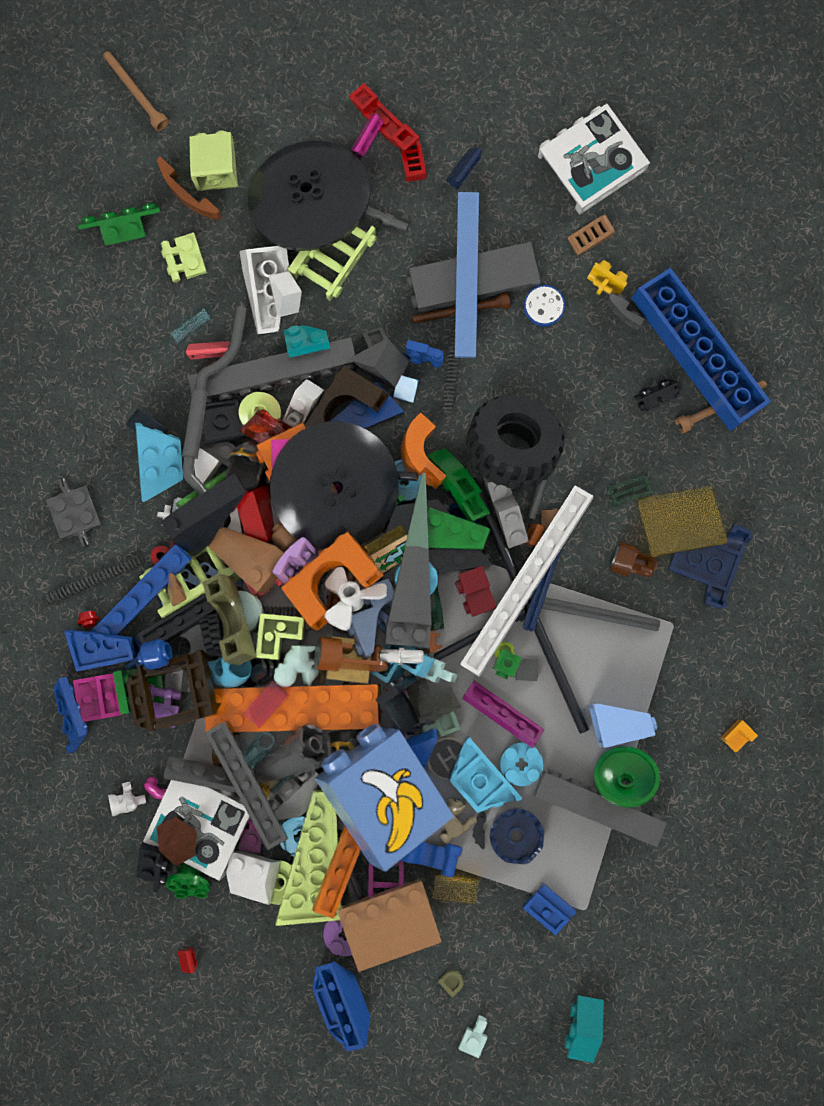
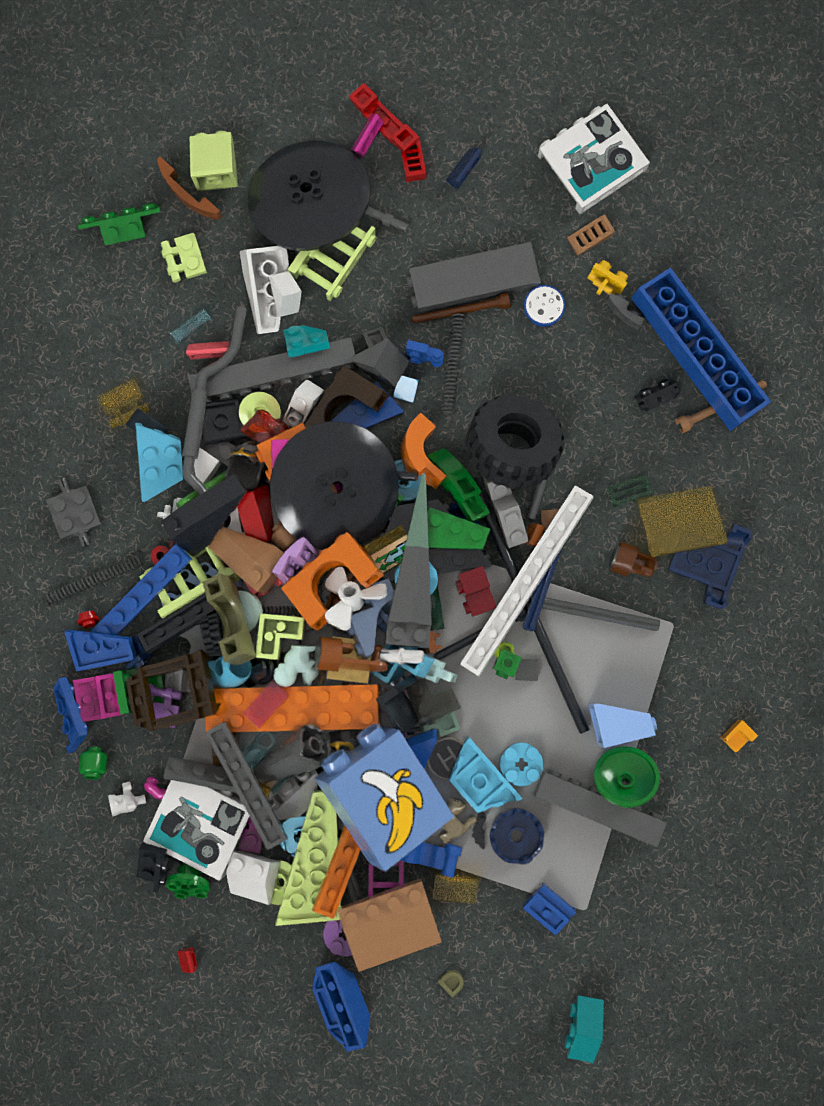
(93, 763): none -> green head
(119, 398): none -> clear yellow plate
(155, 654): blue head -> none
(158, 119): medium nougat piece -> none
(175, 590): medium nougat slope -> none
(176, 840): copper slope -> none
(466, 275): medium blue tile -> none
(474, 1039): light aqua plate -> none
(503, 714): magenta plate -> none

